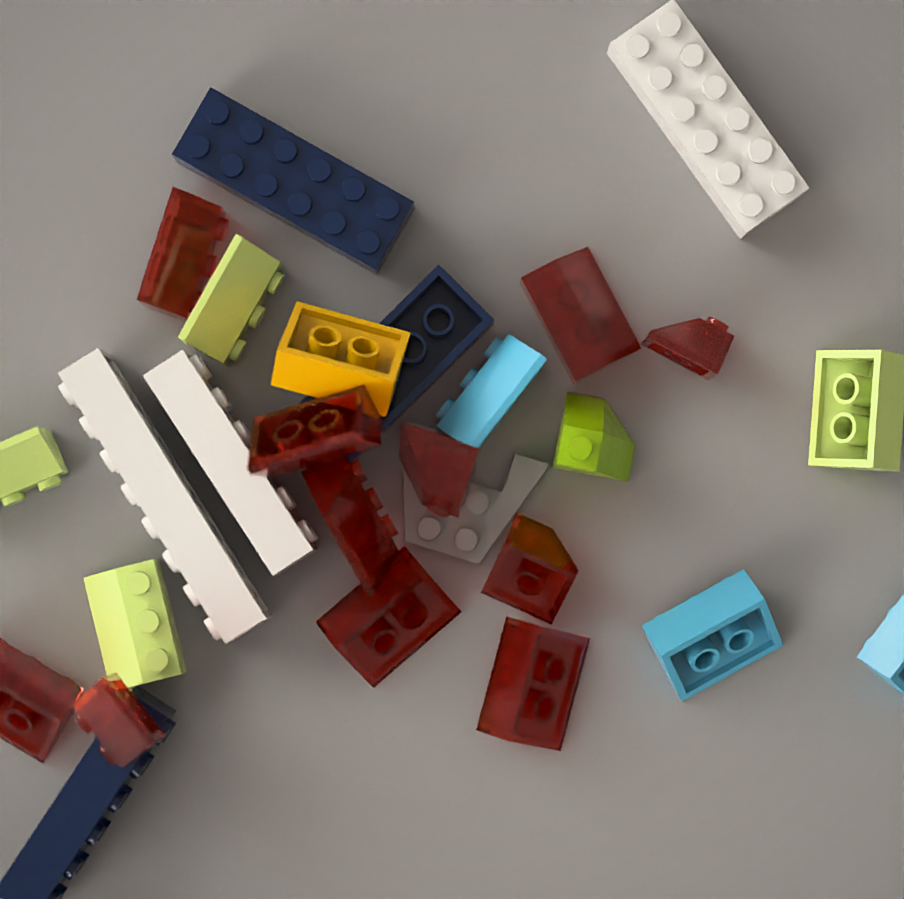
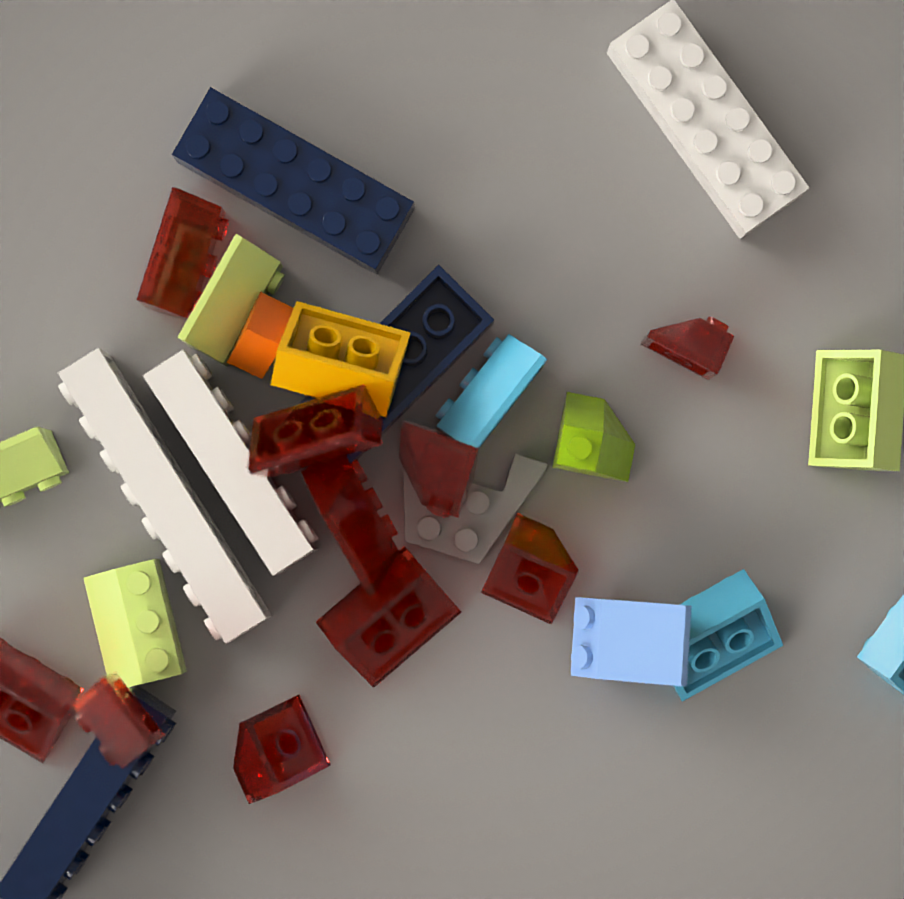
(260, 336): none -> orange slope
(277, 750): none -> clear red slope
(533, 684): clear red slope -> none
(579, 314): clear red slope -> none
(631, 641): none -> light blue slope

